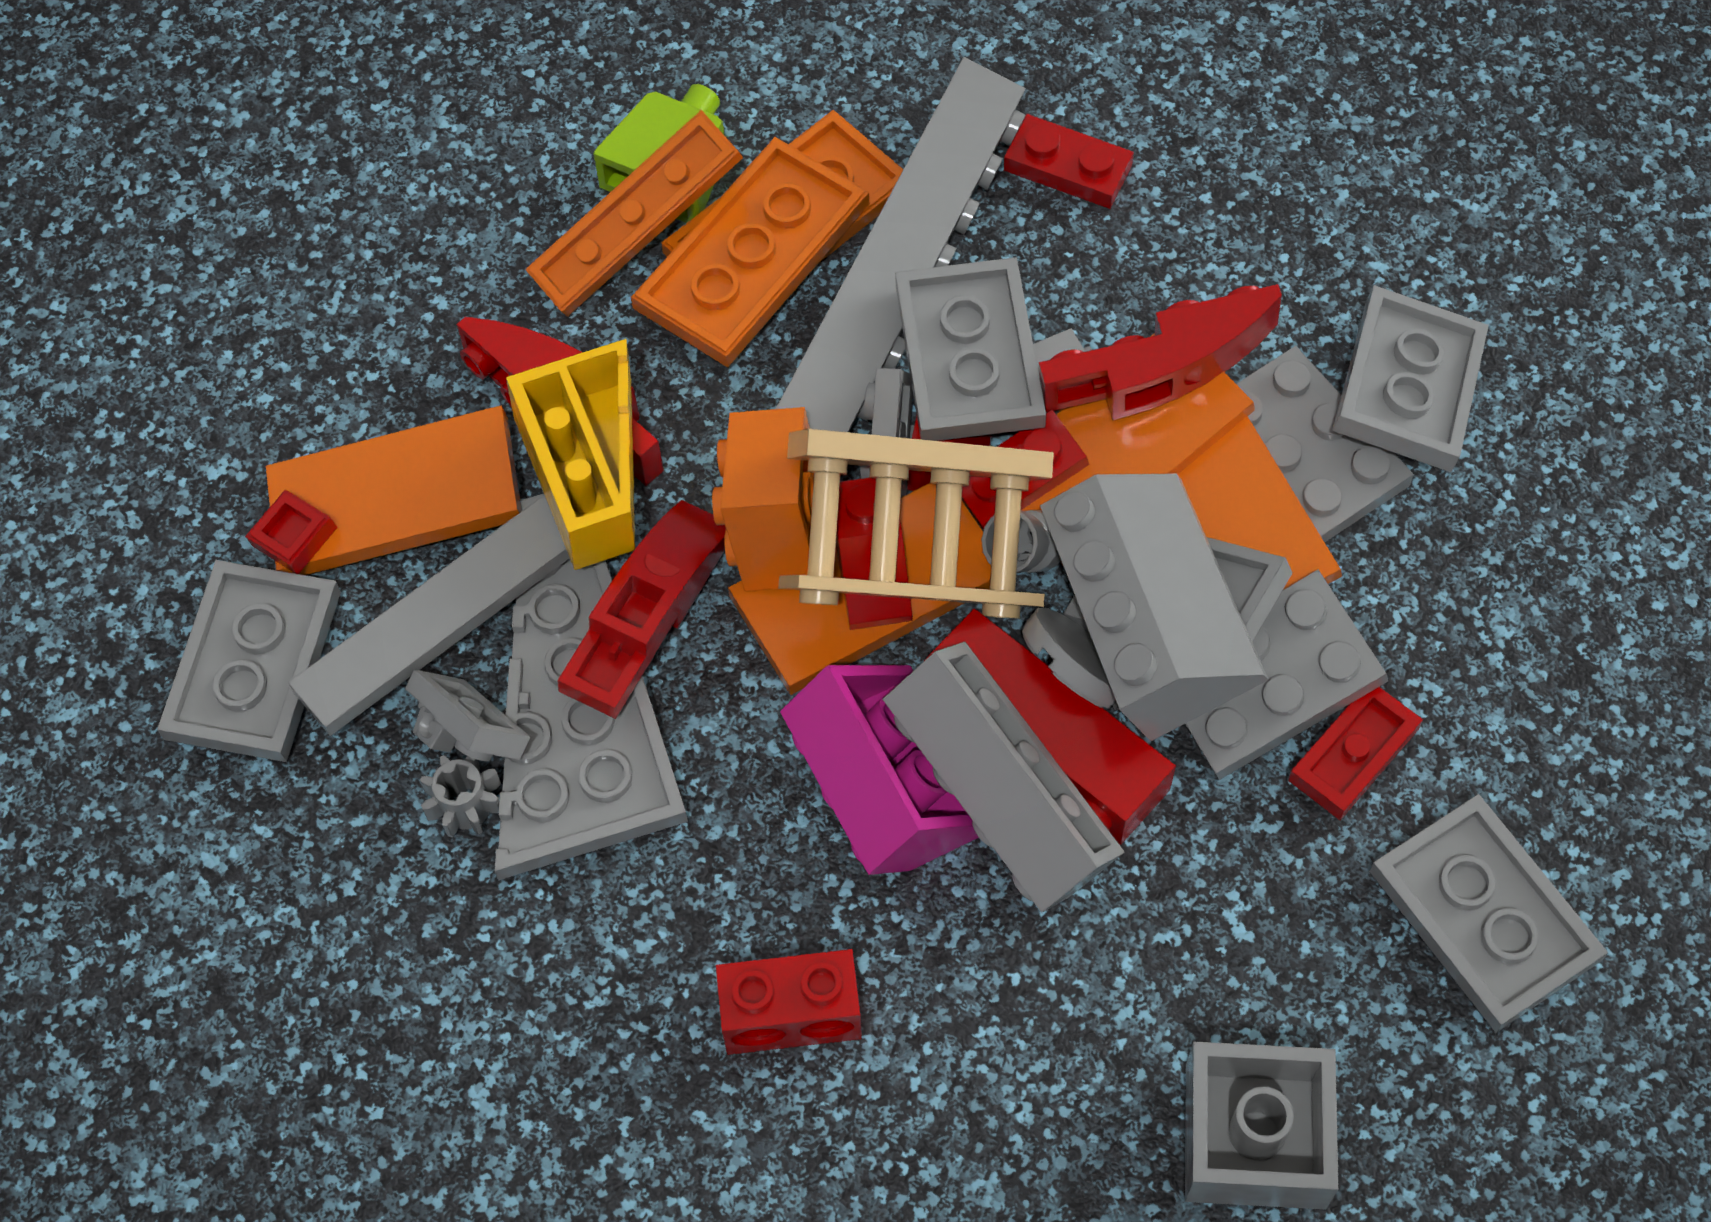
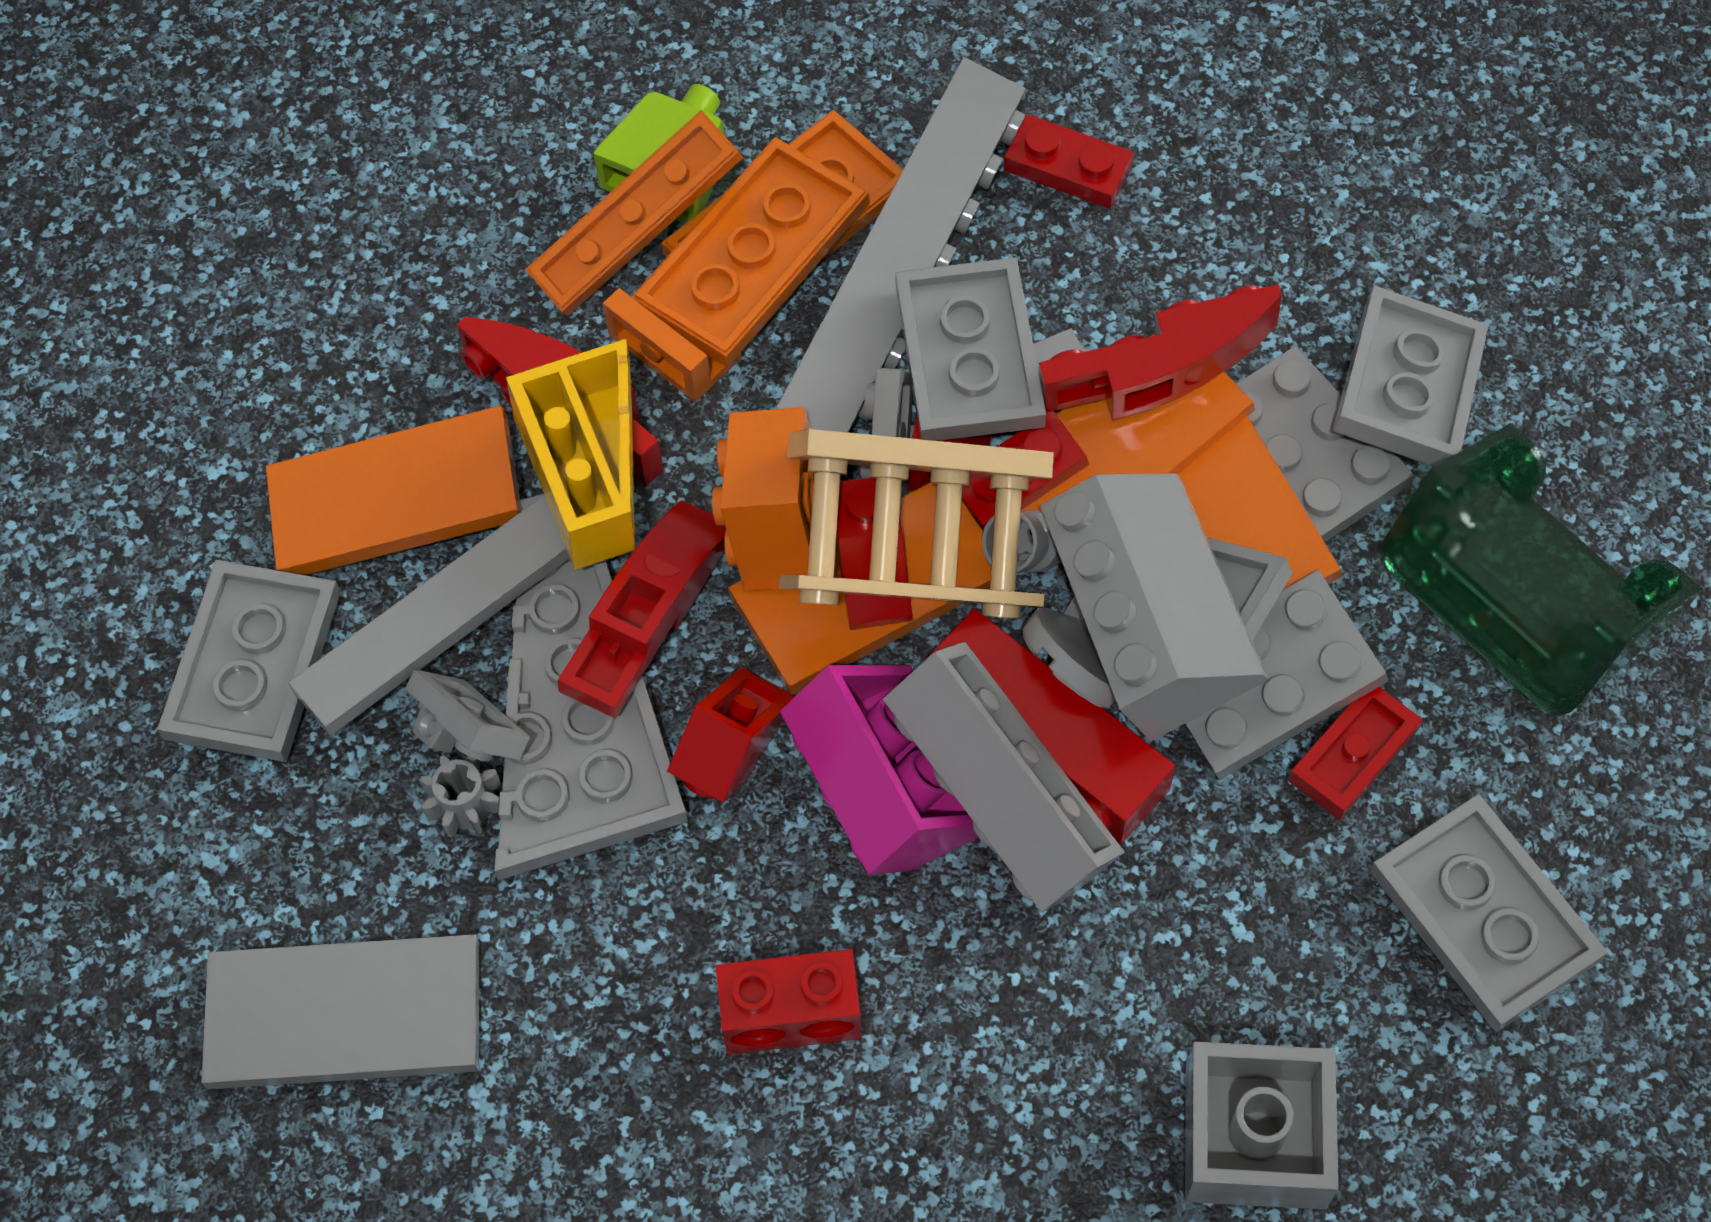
(291, 532): red tile -> none
(341, 1012): none -> light grey tile
(662, 346): none -> orange panel
(728, 735): none -> red slope
(1521, 580): none -> clear green windscreen

